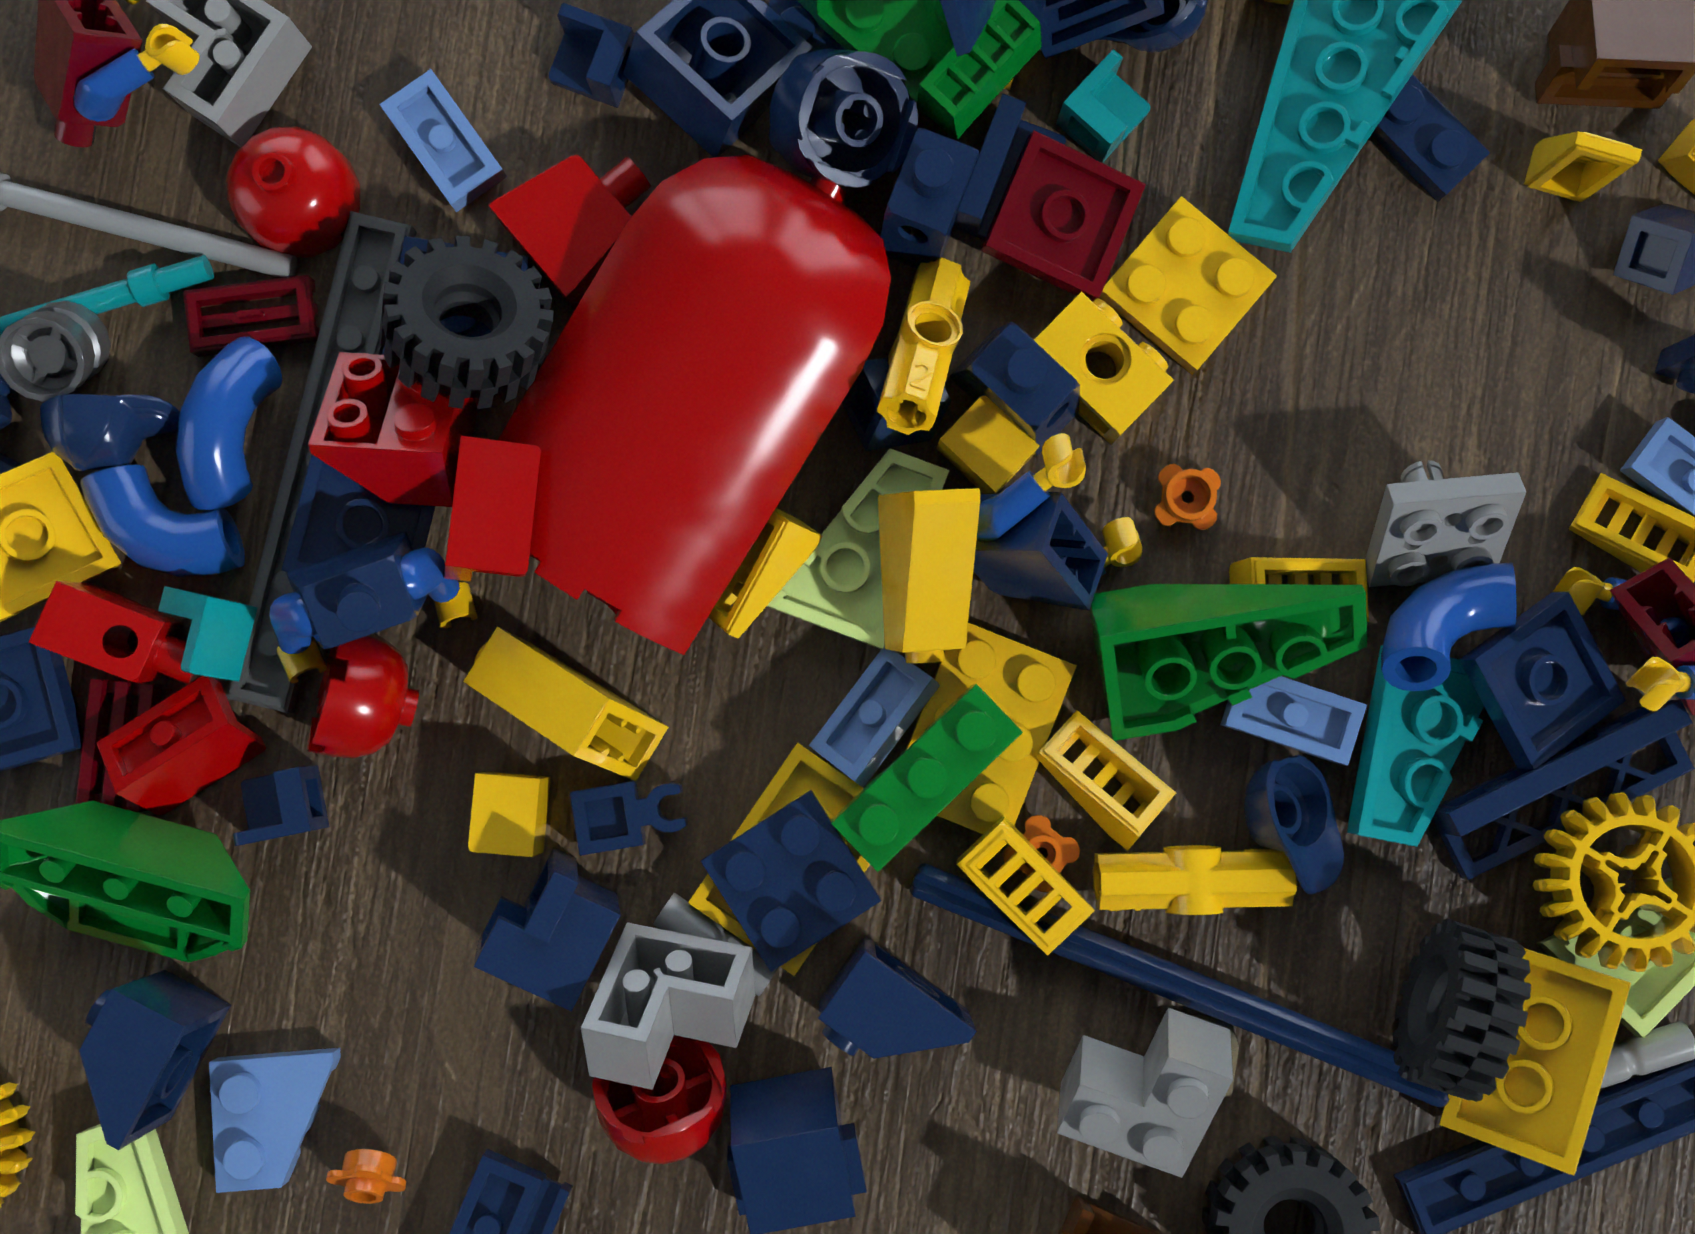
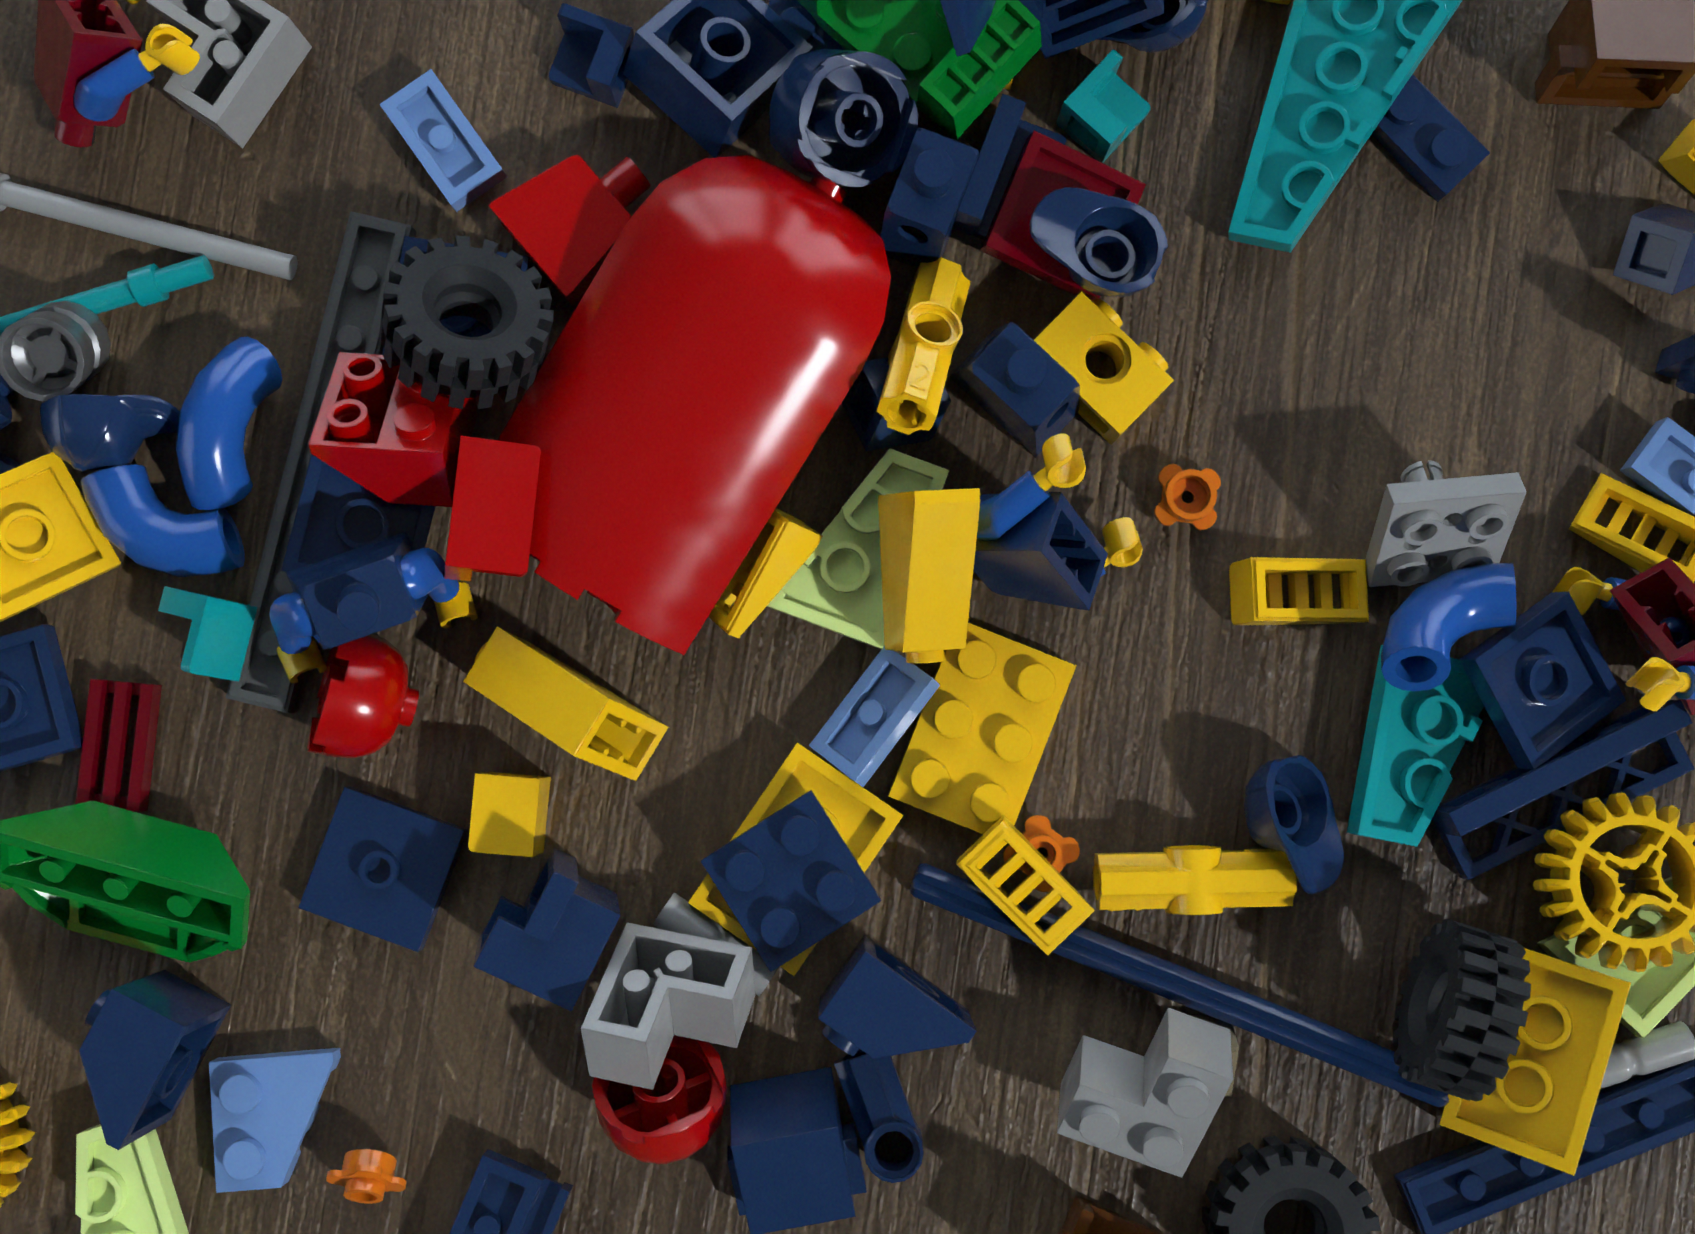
(97, 631): red torso -> none
(178, 747): red panel -> none
(283, 804): dark blue panel -> none
(292, 191): red cylinder -> none
(305, 311): dark red tile -> none
(383, 868): none -> dark blue plate
(615, 816): dark blue plate -> none
(878, 1108): none -> dark blue piece
(926, 777): green arch -> none
(987, 446): yellow panel -> none
(1101, 239): none -> dark blue piece
(1118, 763): yellow slope -> none
(1187, 285): yellow plate -> none
(1196, 645): green wedge -> none
(1299, 718): medium blue plate -> none
(1578, 164): yellow slope -> none

